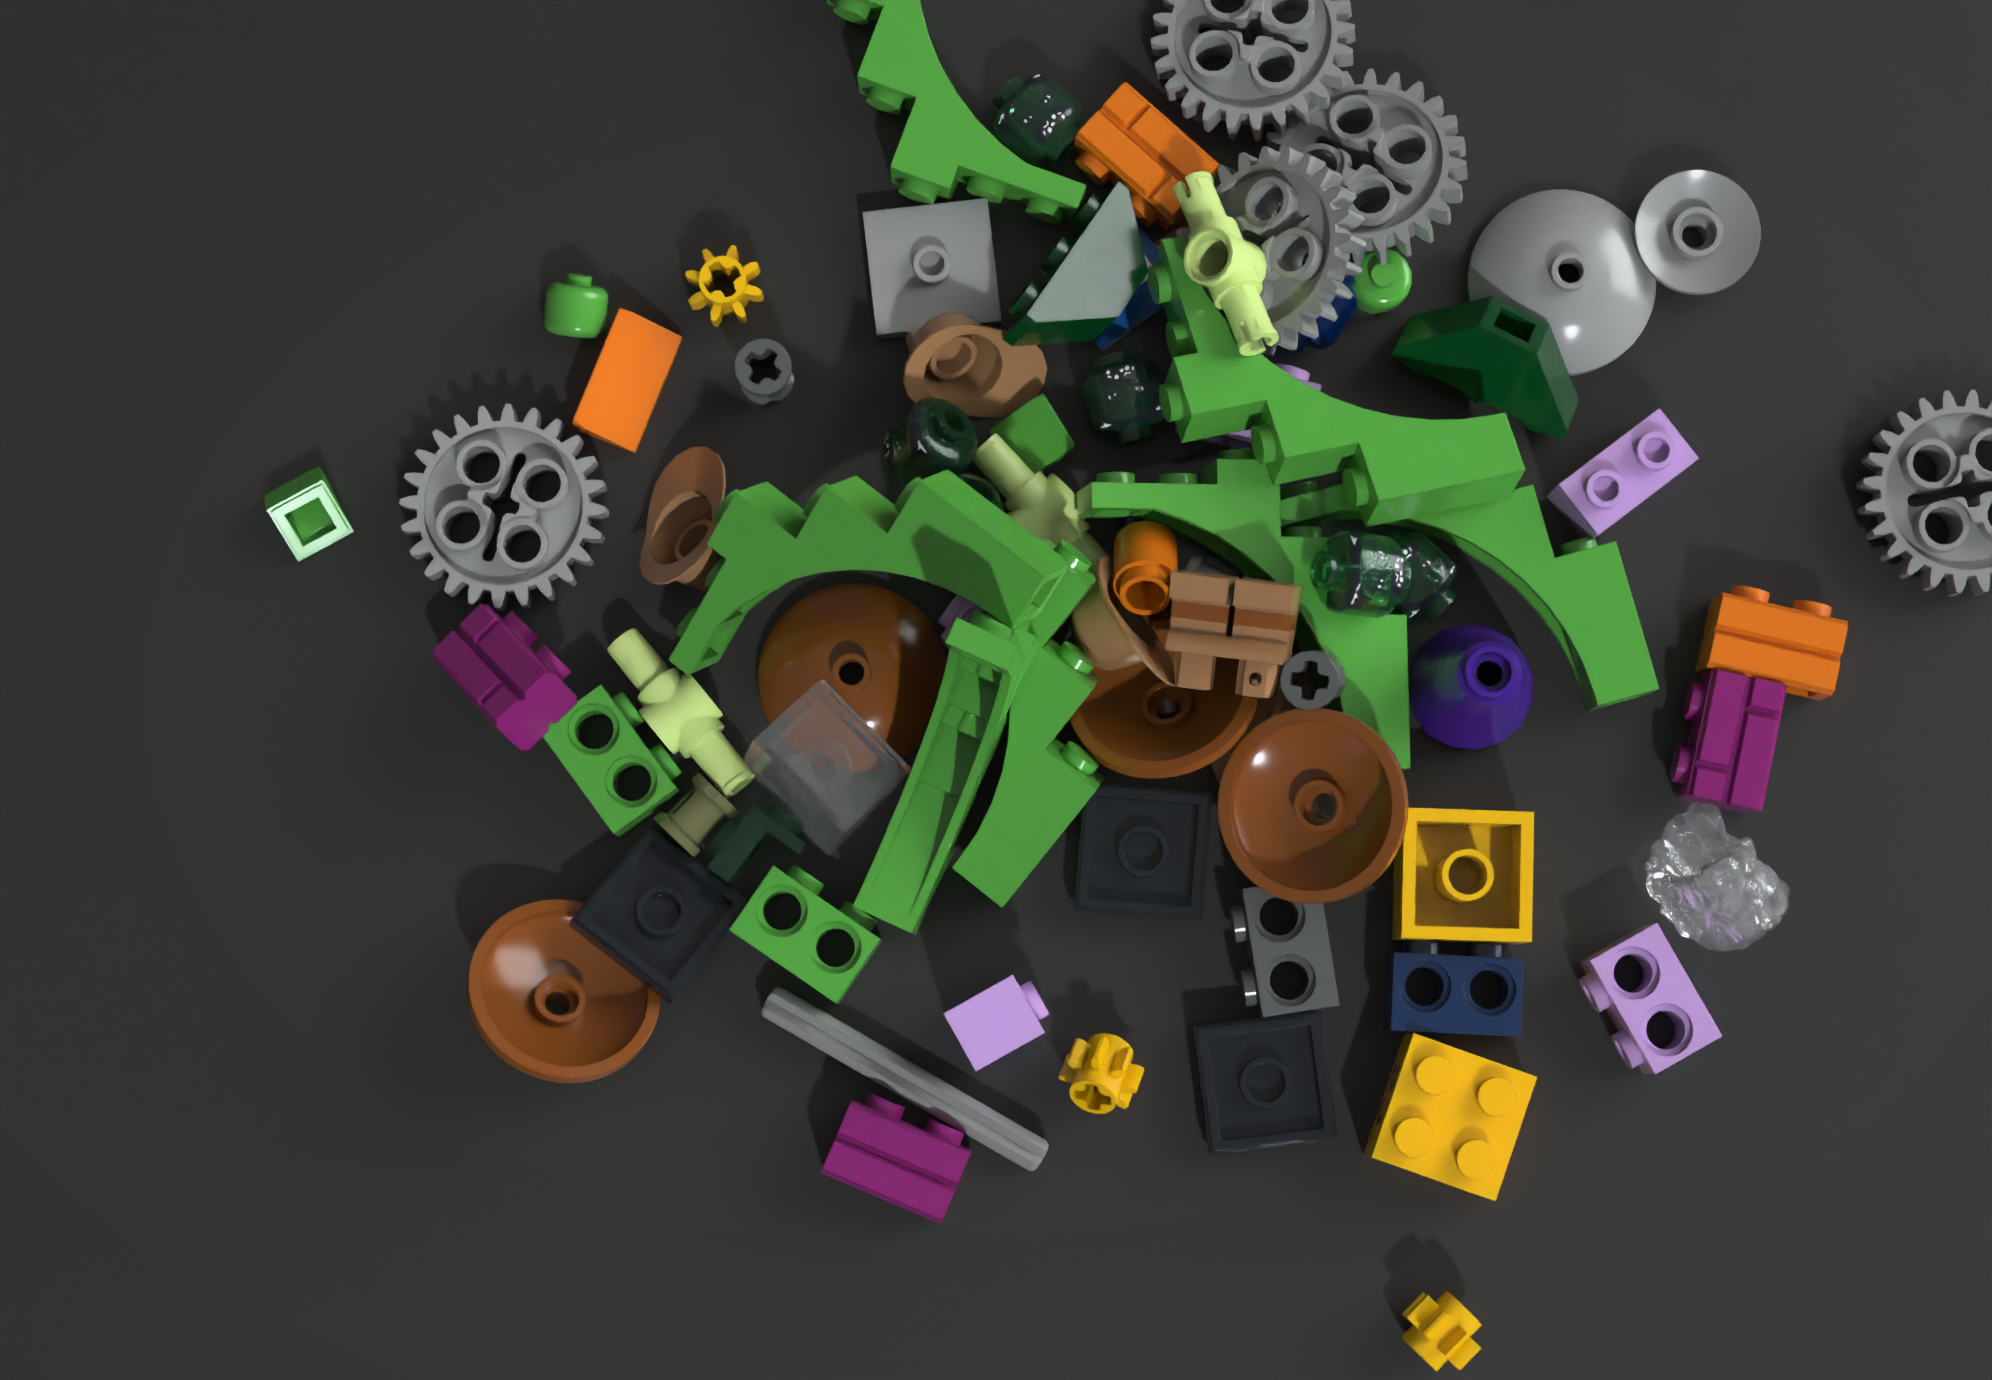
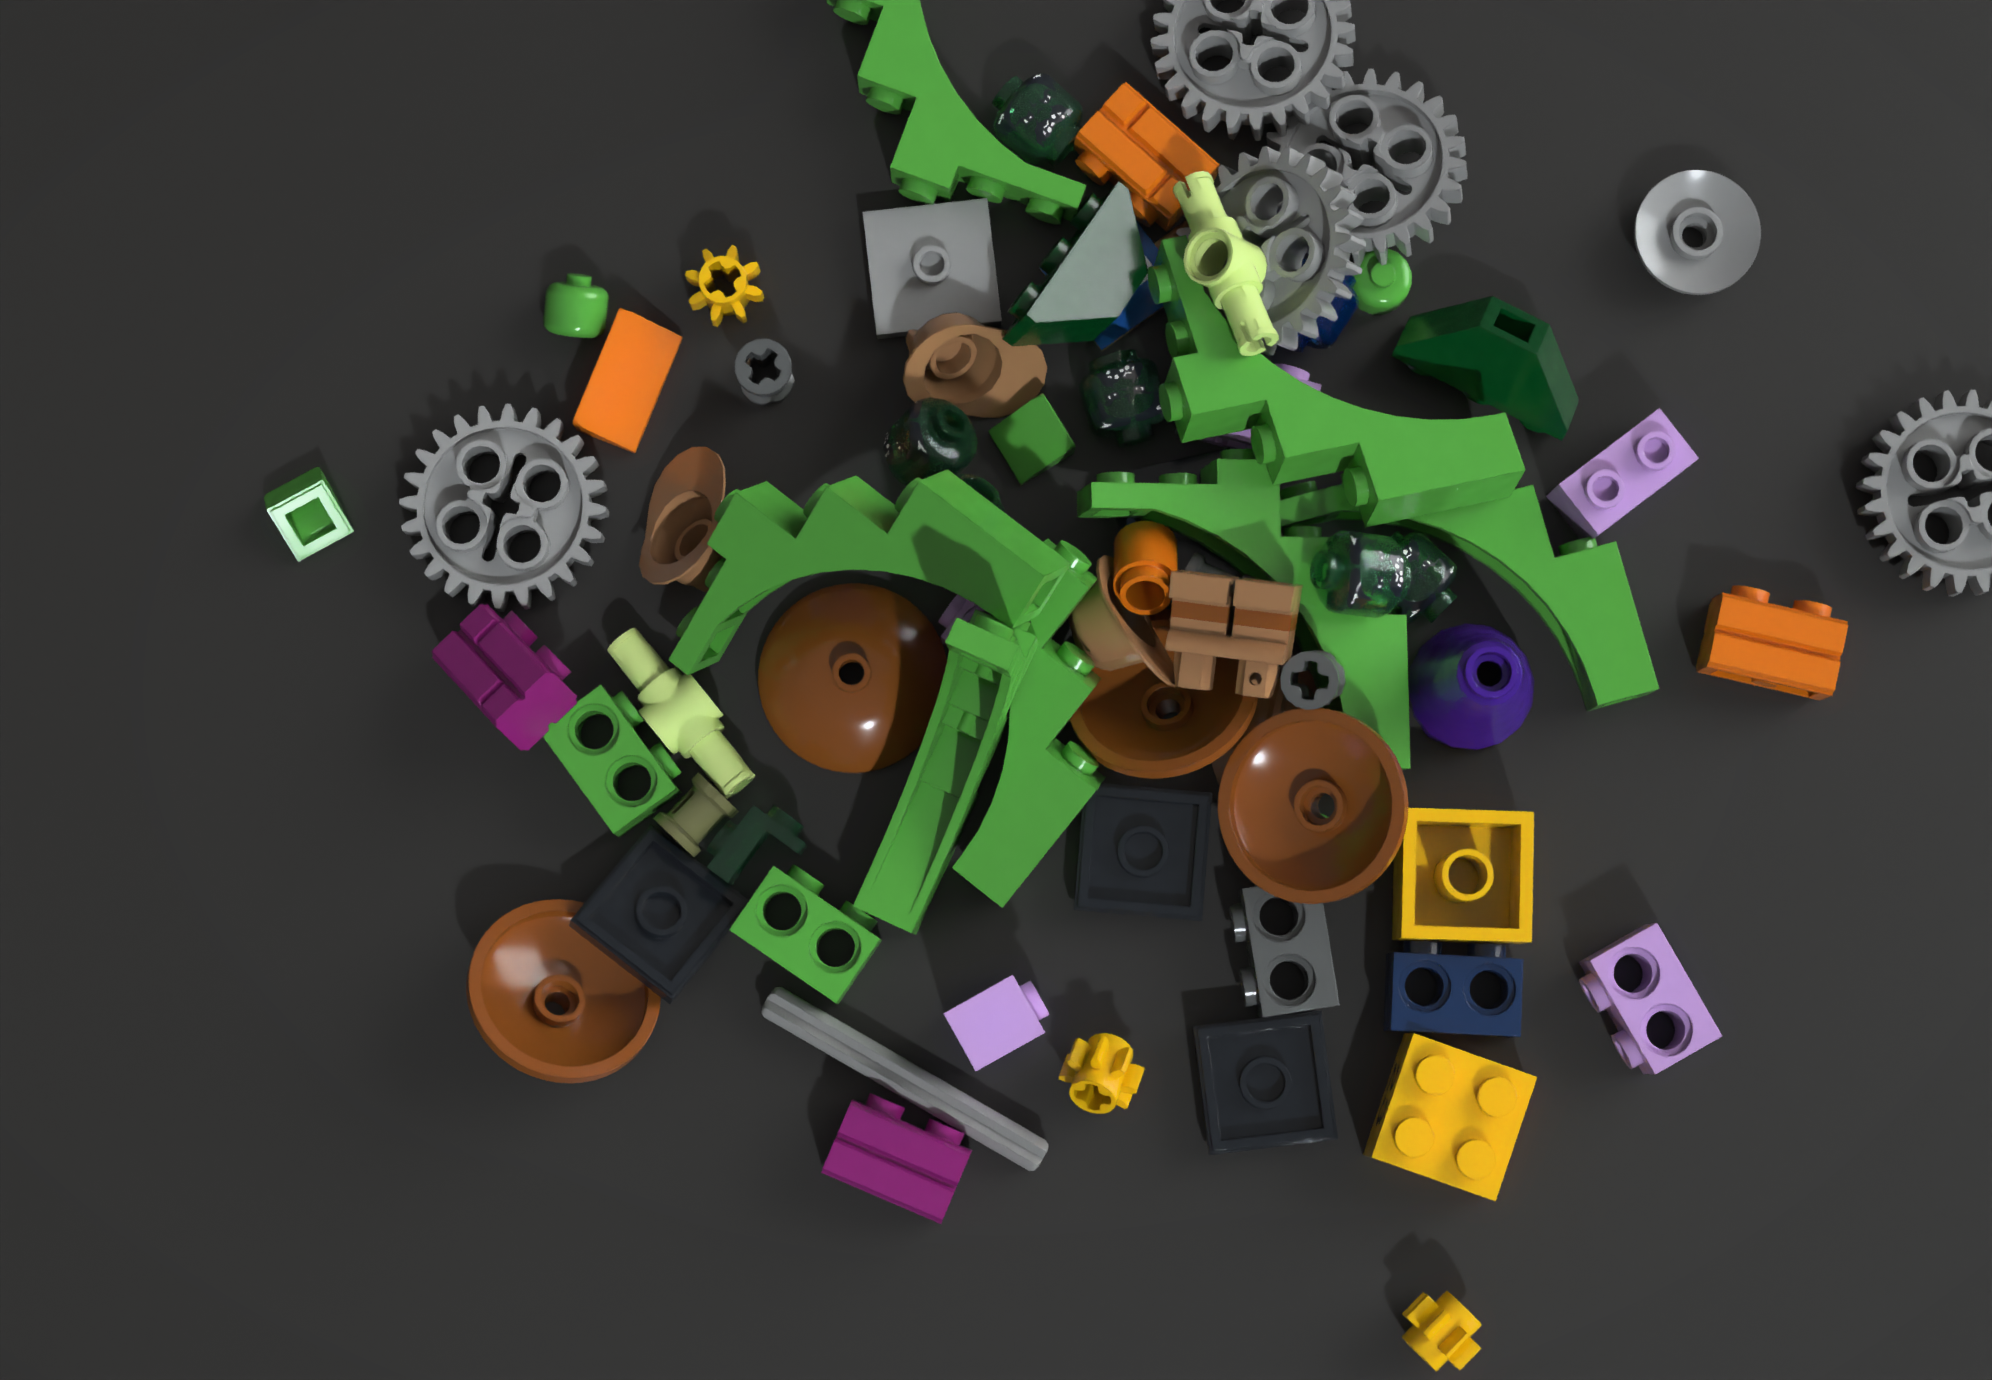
(824, 766): clear slope -> none
(1035, 501): yellowish green pin -> none
(1520, 263): light grey dish -> none
(1713, 882): clear hair -> none
(1728, 741): magenta brick -> none

